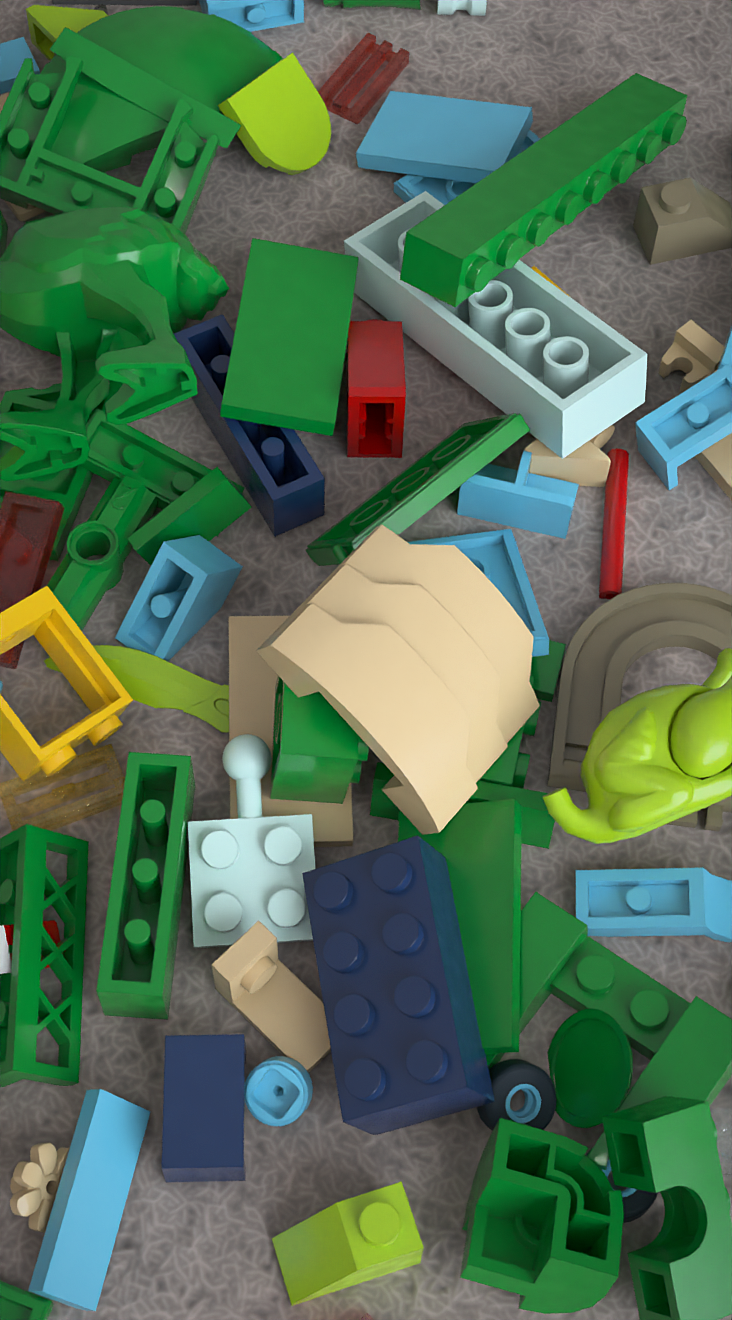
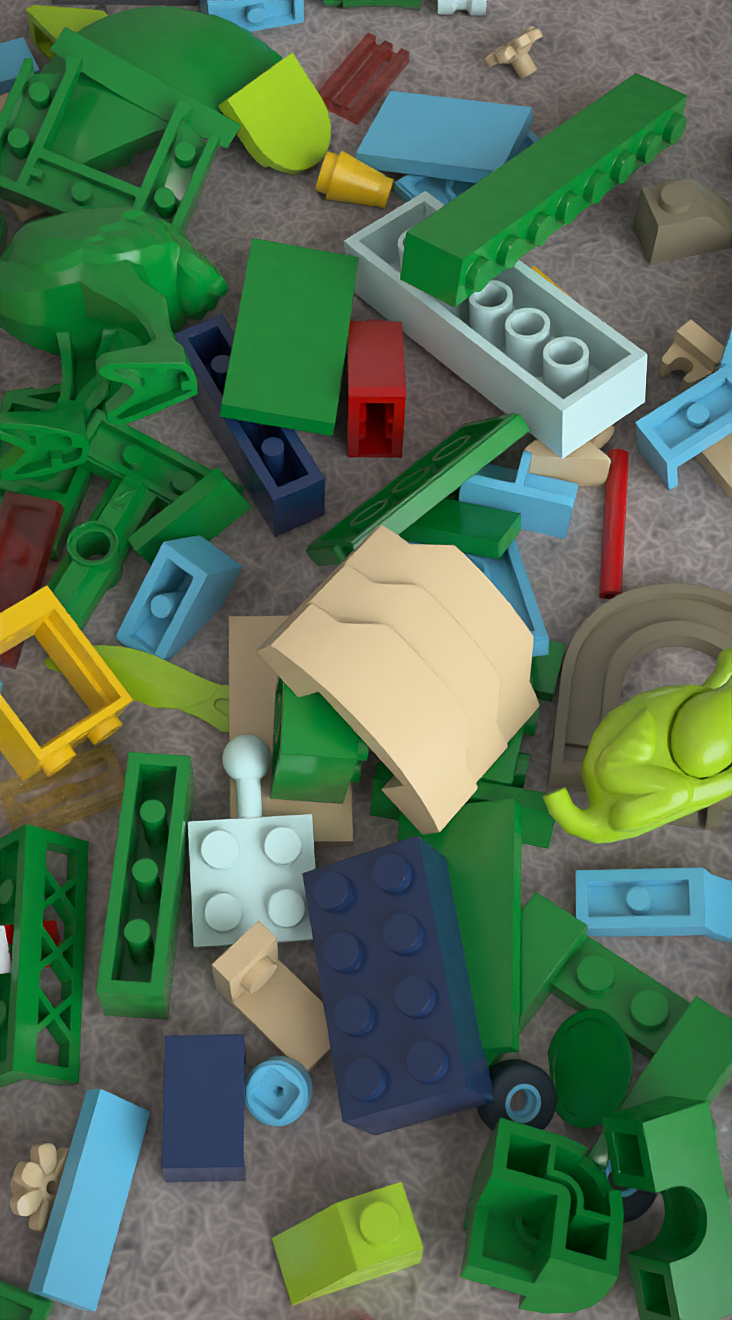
(352, 181): none -> yellow cone
(467, 526): none -> green tile
(516, 53): none -> tan plant

